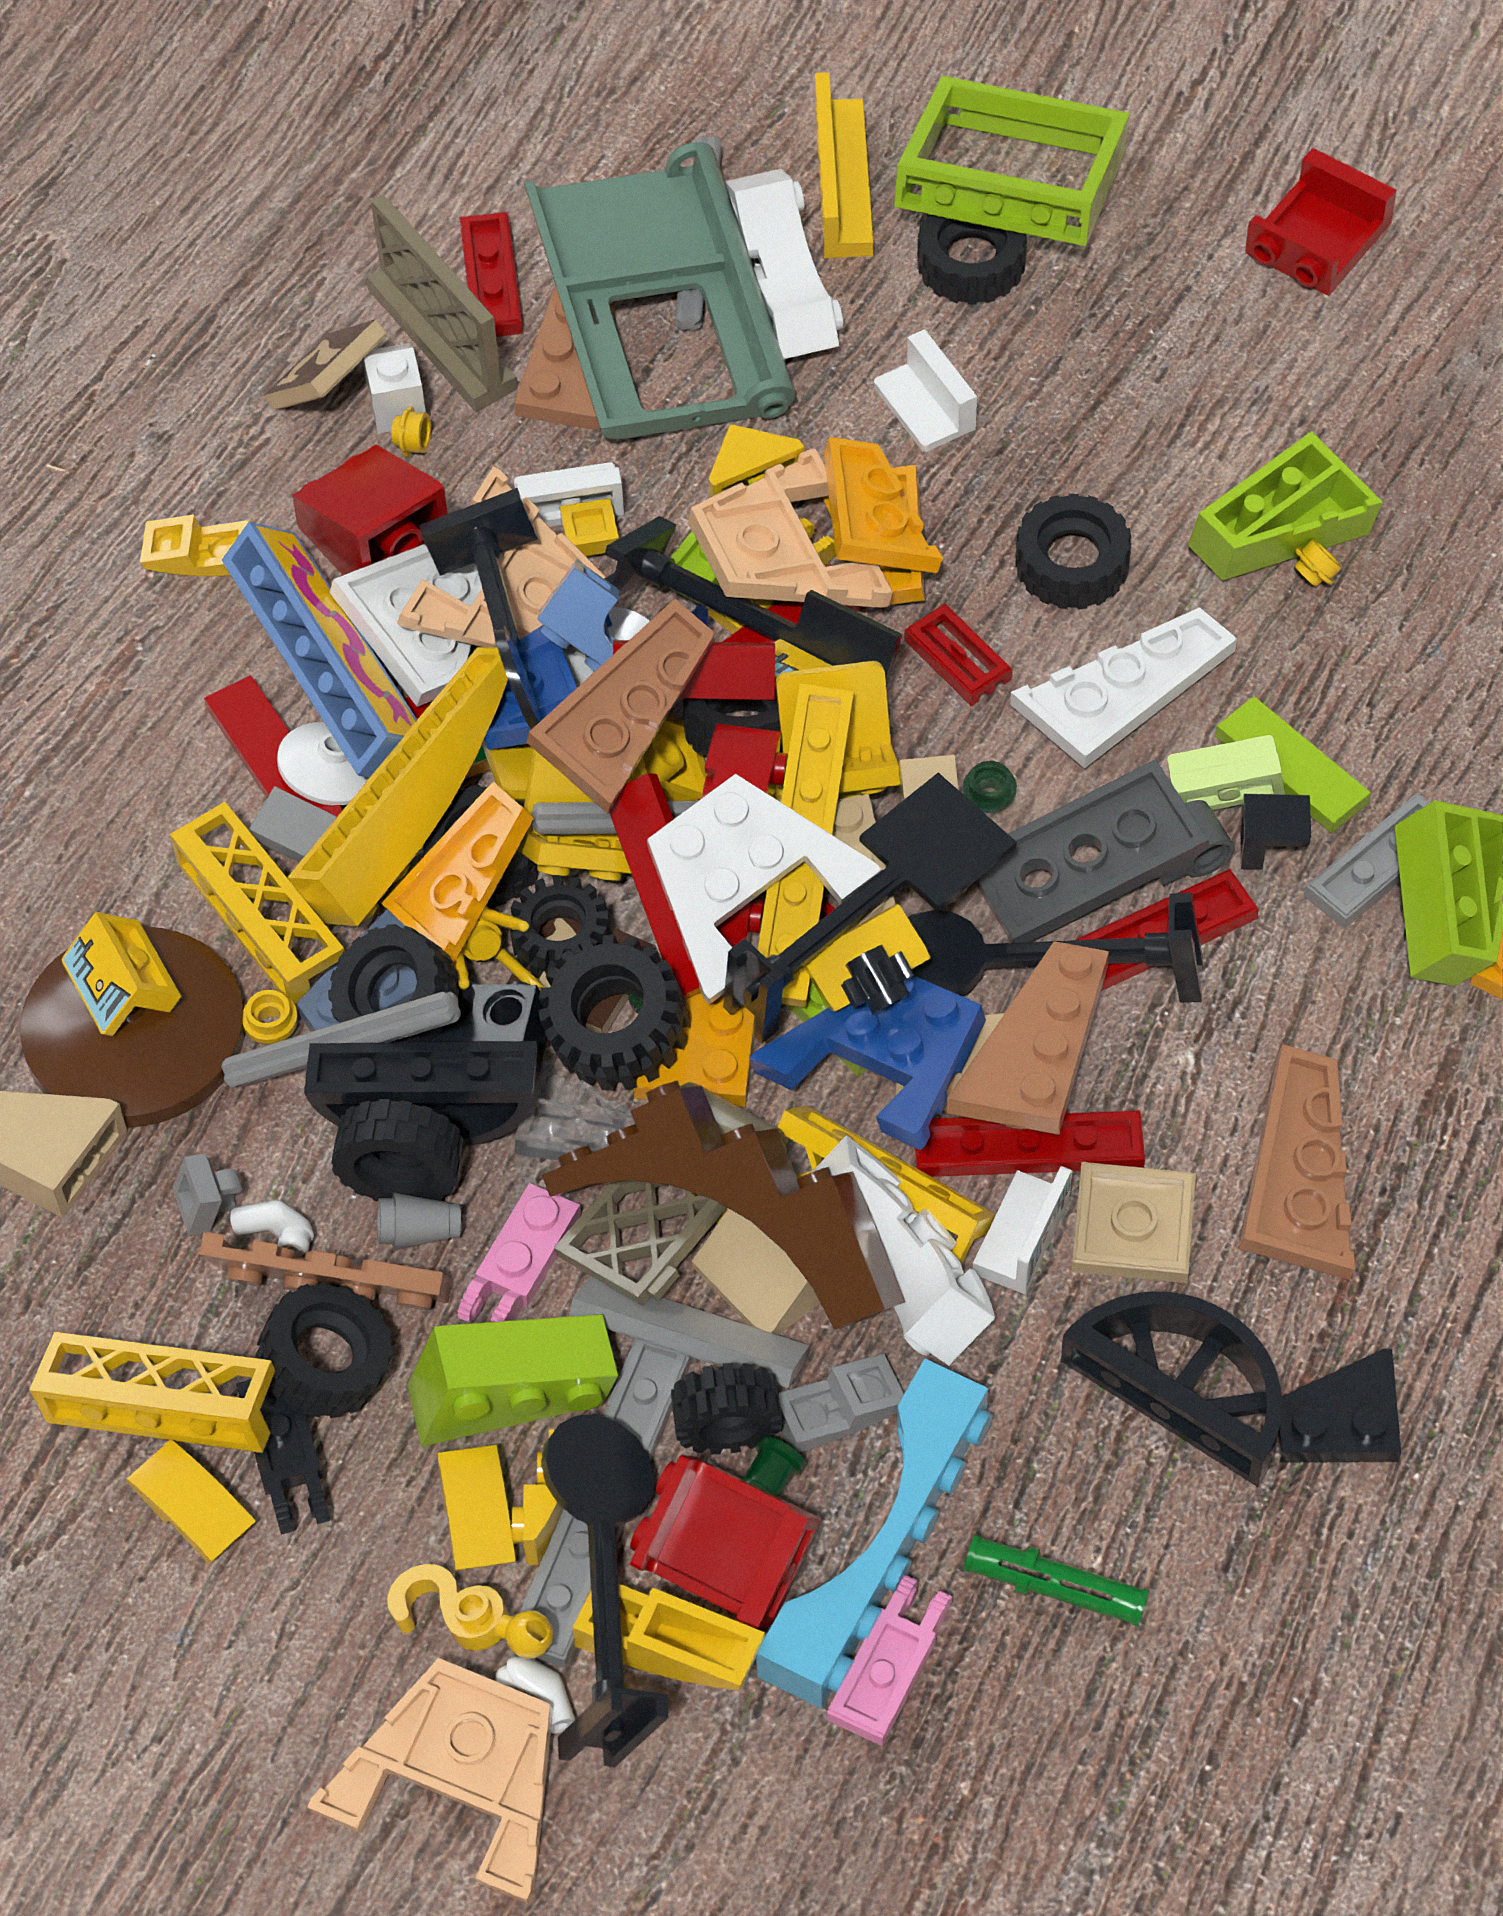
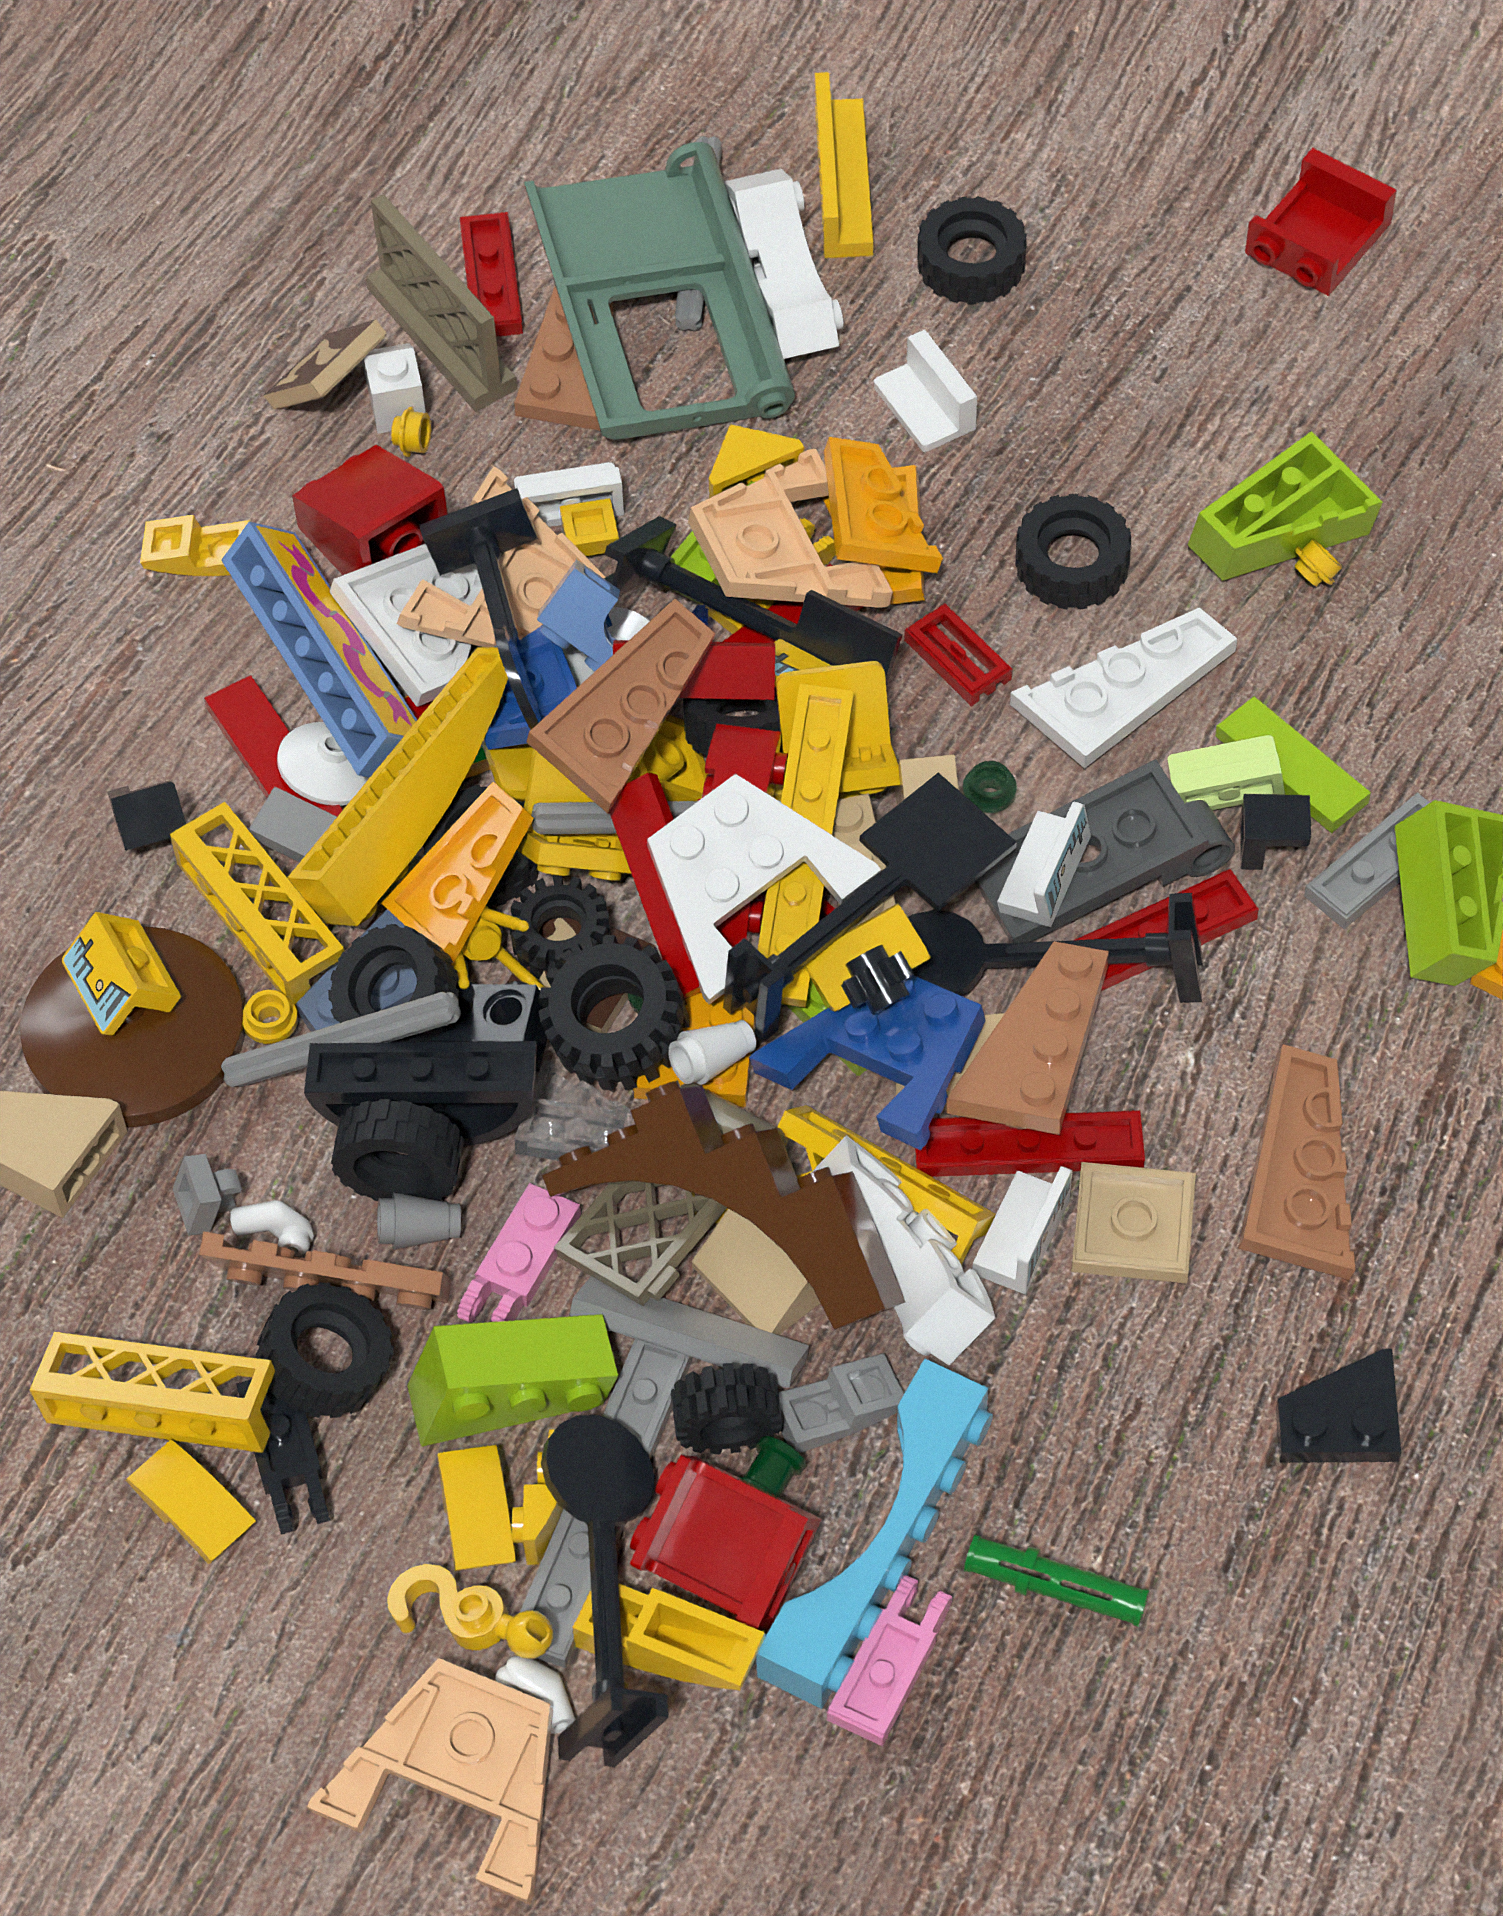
(146, 813): none -> black panel
(708, 1051): none -> white cone
(1003, 199): lime window -> none
(1045, 866): none -> white panel
(1170, 1402): black window -> none

